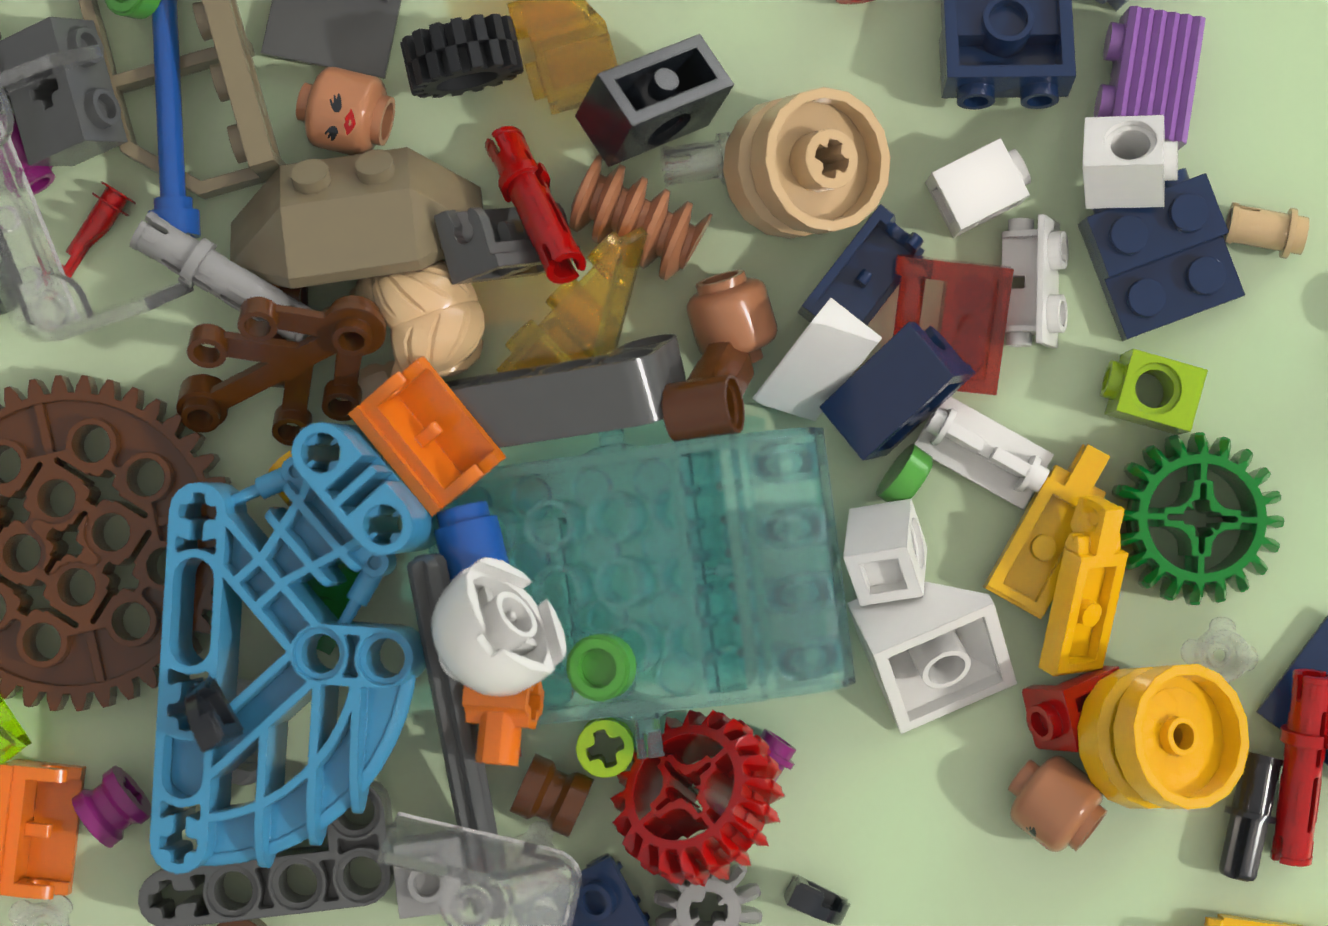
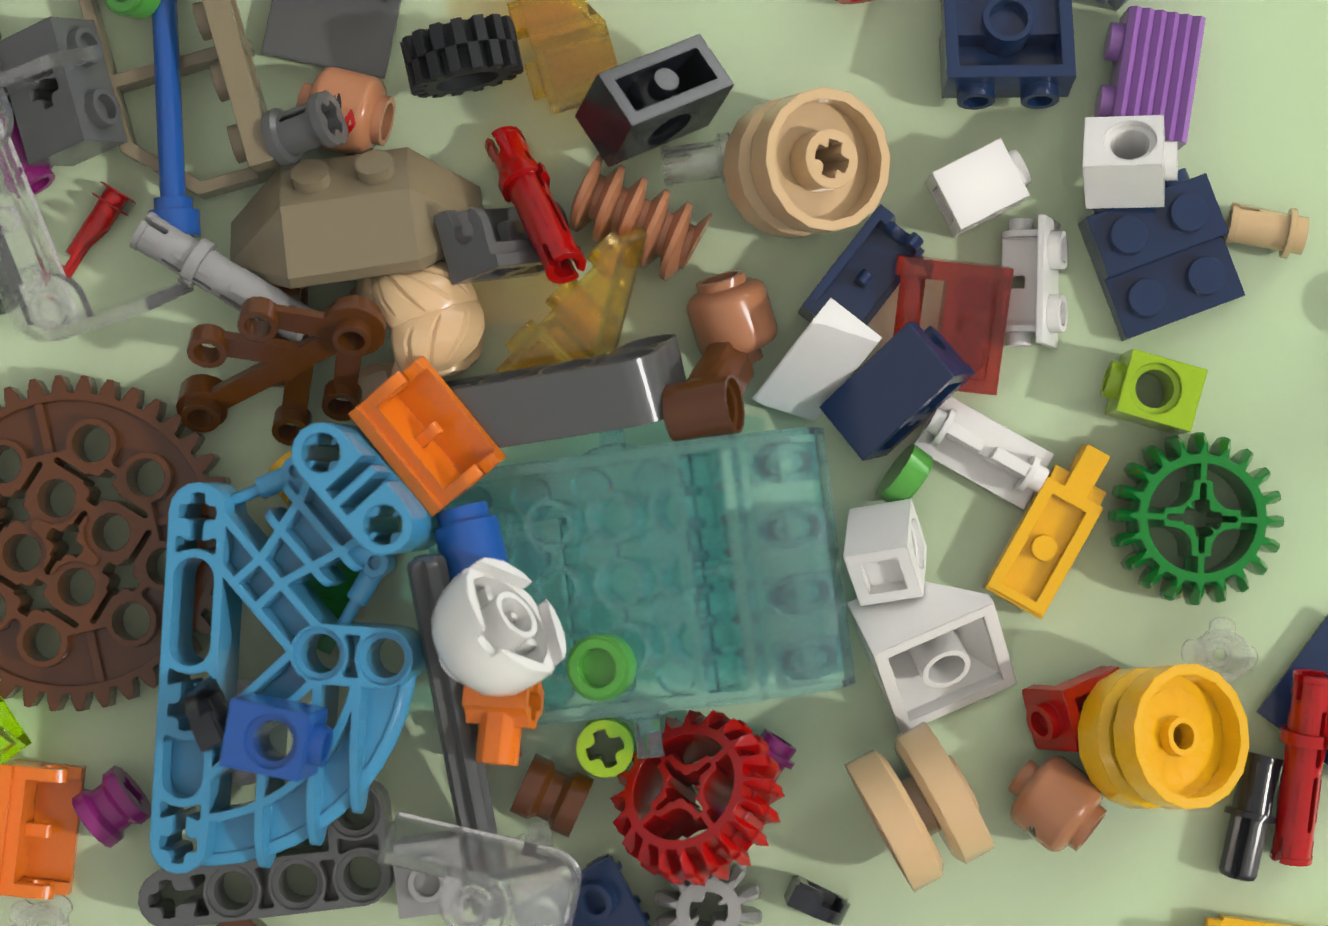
(248, 741): none -> blue brick
(304, 128): none -> dark grey bush
(925, 802): none -> tan wheel
(1085, 590): yellow hinge -> none

